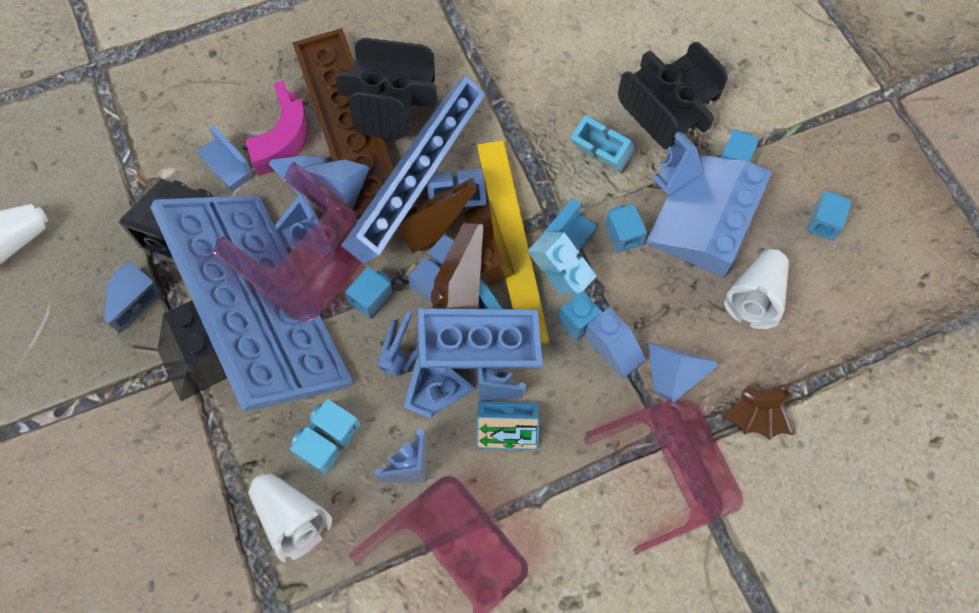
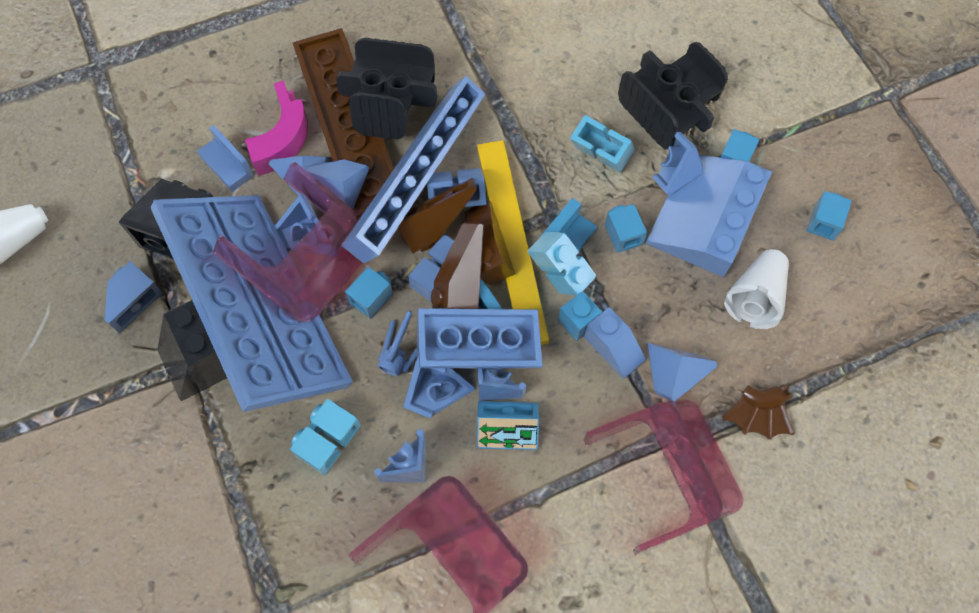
(287, 516): white cone -> none

